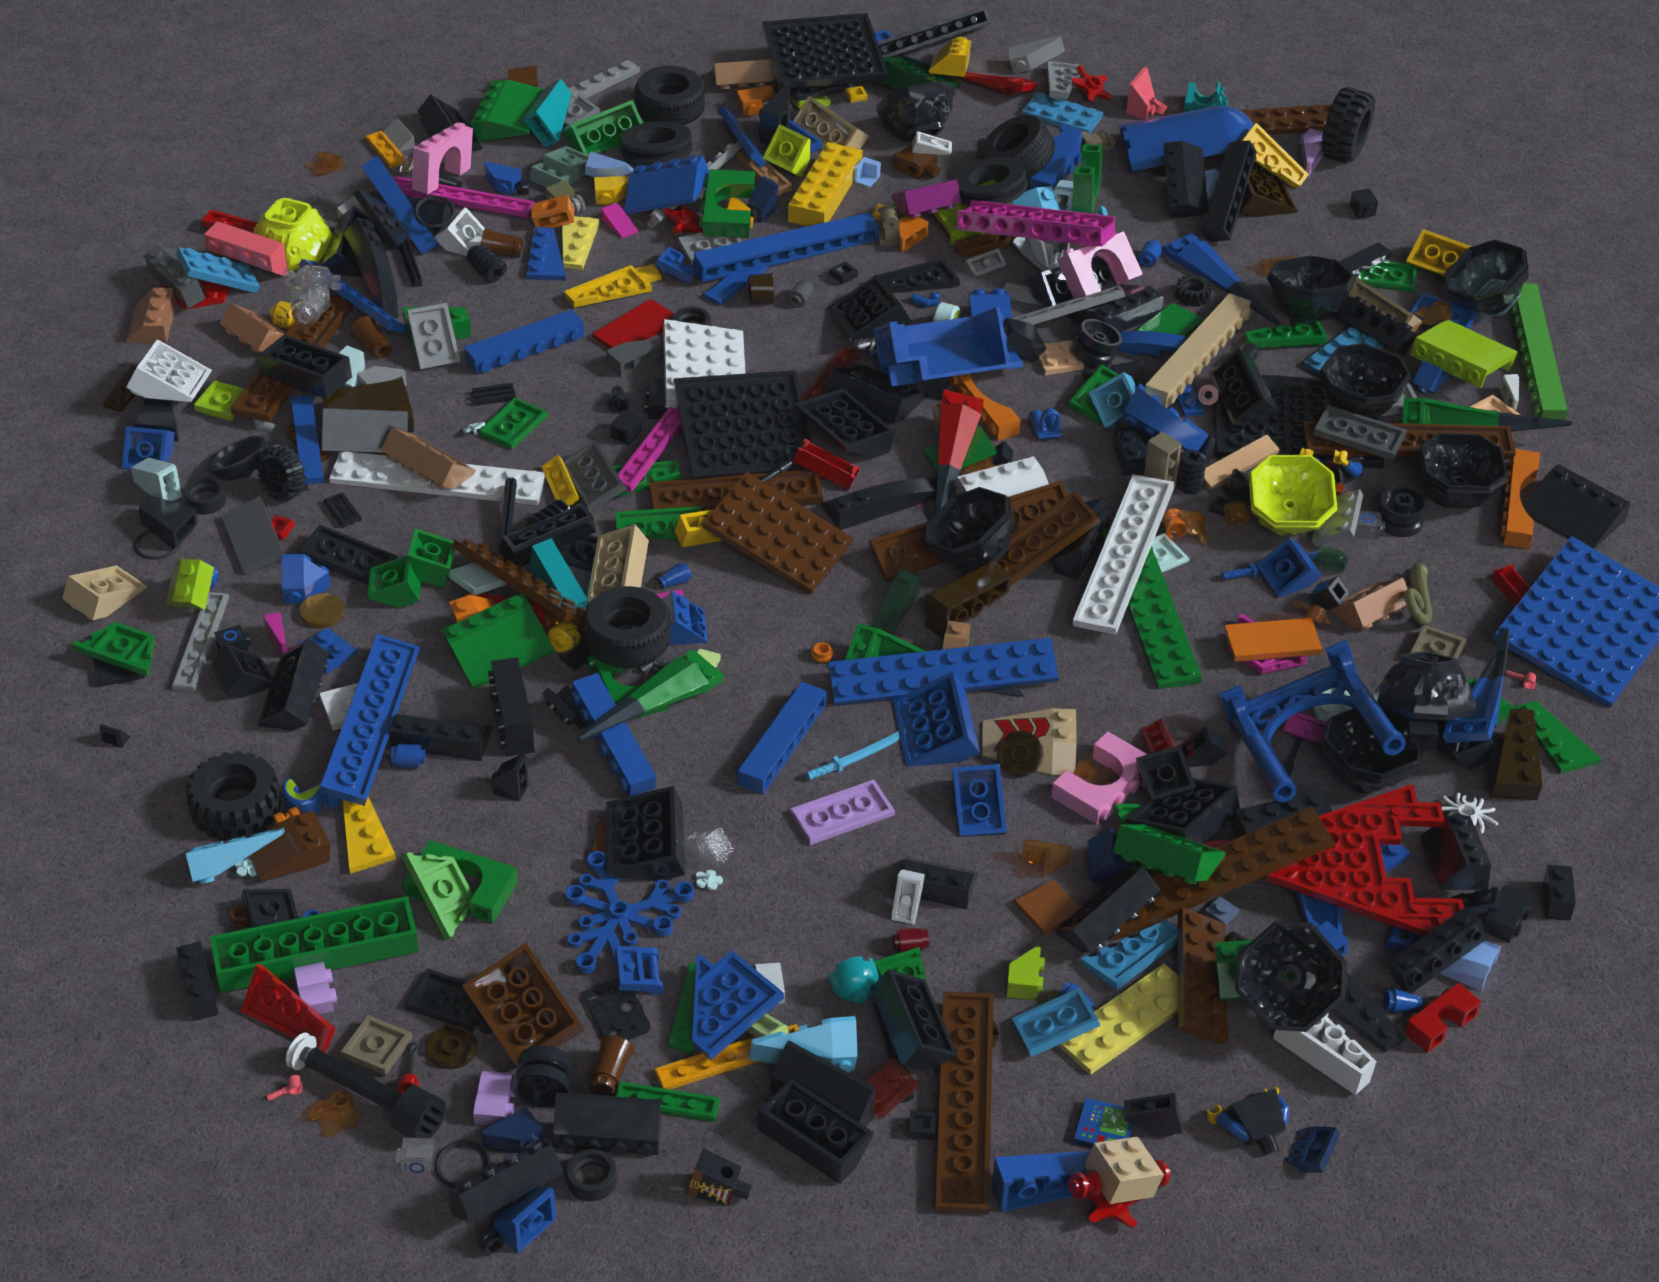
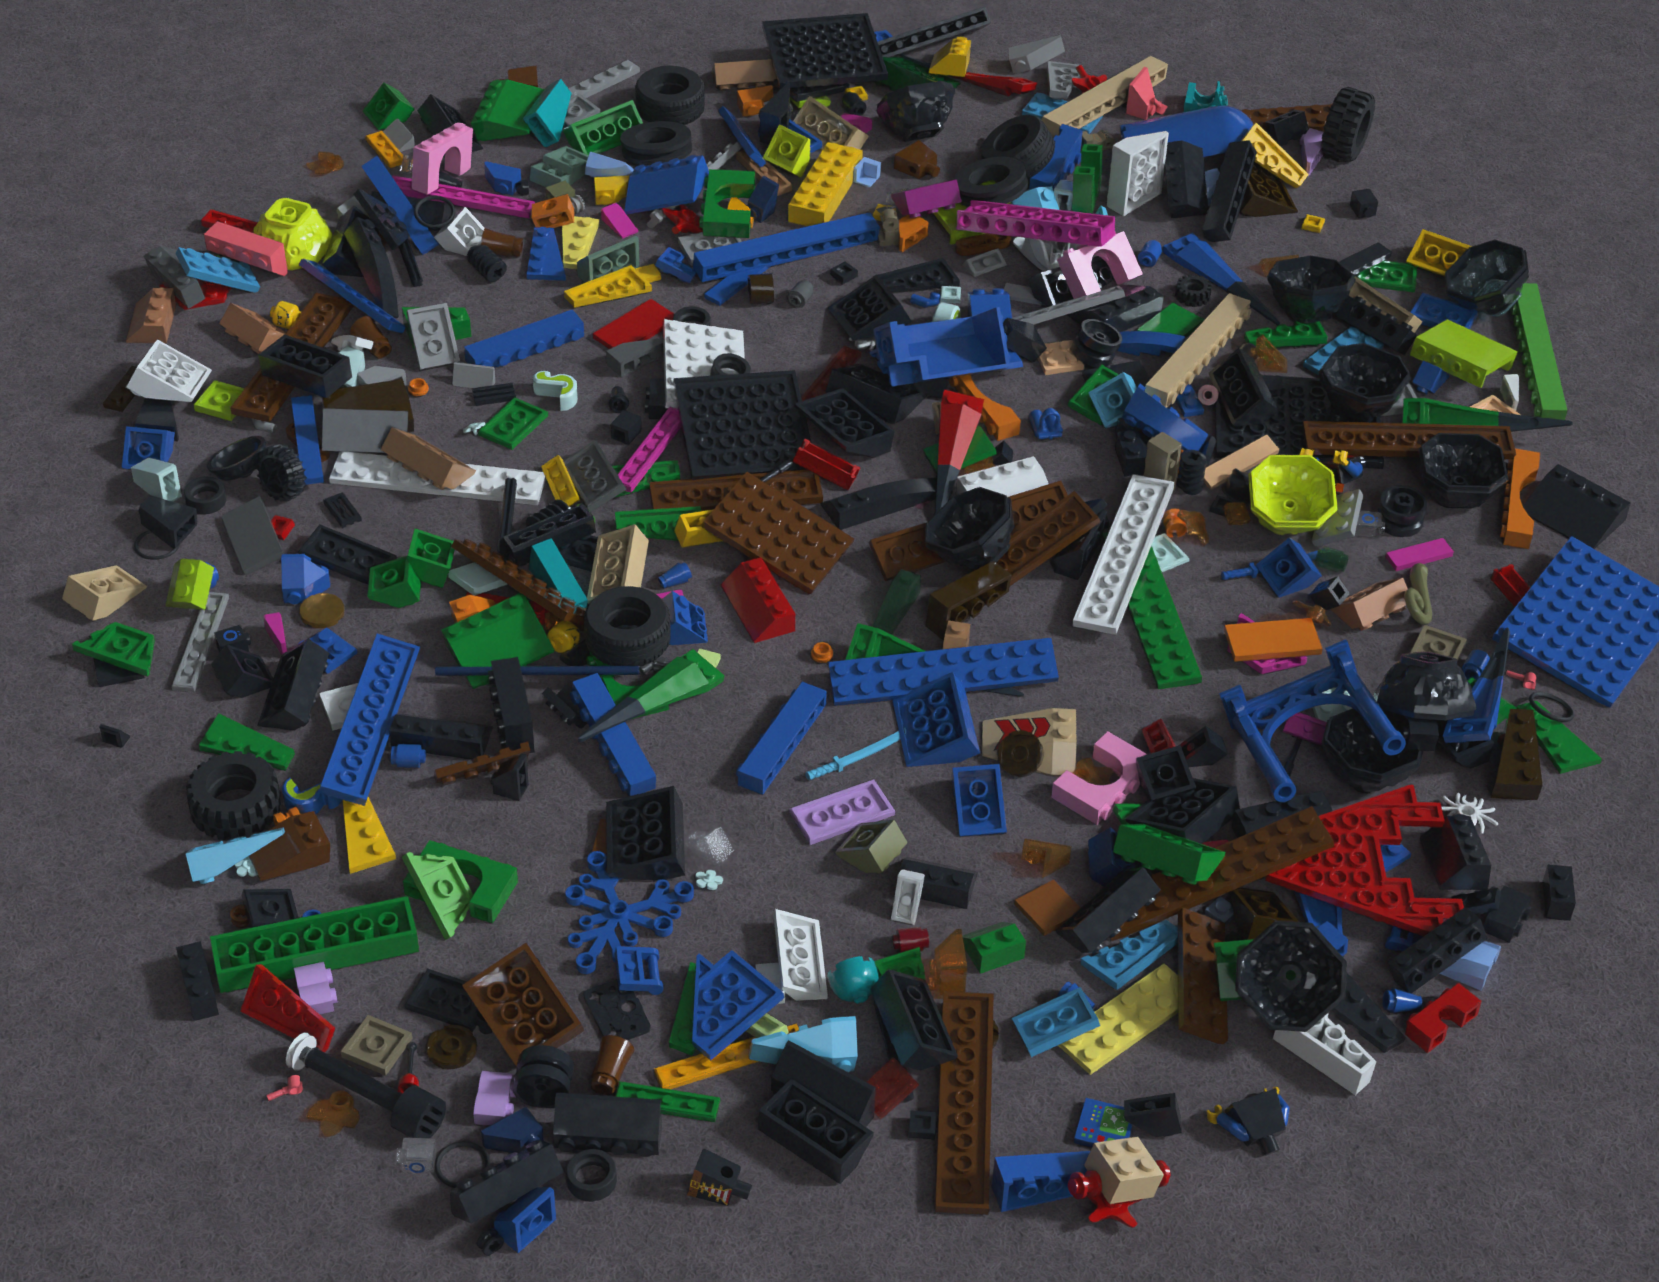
(231, 736): none -> green wing
(310, 292): clear helmet -> none
(351, 341): none -> white slope
(387, 106): none -> green slope
(418, 387): none -> orange plate
(473, 375): none -> light grey slope
(483, 763): none -> reddish brown wing
(542, 670): none -> dark blue piece
(556, 386): none -> light aqua animal
(609, 260): none -> sand green slope
(730, 361): none -> black tyre
(759, 601): none -> red slope
(798, 956): none -> white slope
(854, 104): none -> black brick
(861, 122): none -> dark pink slope
(872, 846): none -> olive slope
(930, 144): white slope -> none
(948, 966): none -> clear orange slope
(950, 294): none -> light aqua tile
(995, 946): none -> green slope
(1024, 975): lime slope -> none
(1102, 97): none -> tan brick
(1136, 171): none -> white slope
(1257, 910): none -> dark brown slope
(1269, 357): none -> clear orange slope
(1287, 127): none -> black brick
(1313, 223): none -> yellow tile
(1315, 1150): dark blue plate -> none
(1360, 432): dark grey plate -> none
(1419, 553): none -> dark pink tile
(1433, 314): clear orange plate -> none
(1475, 664): none -> blue brick
(1548, 715): none -> black tyre

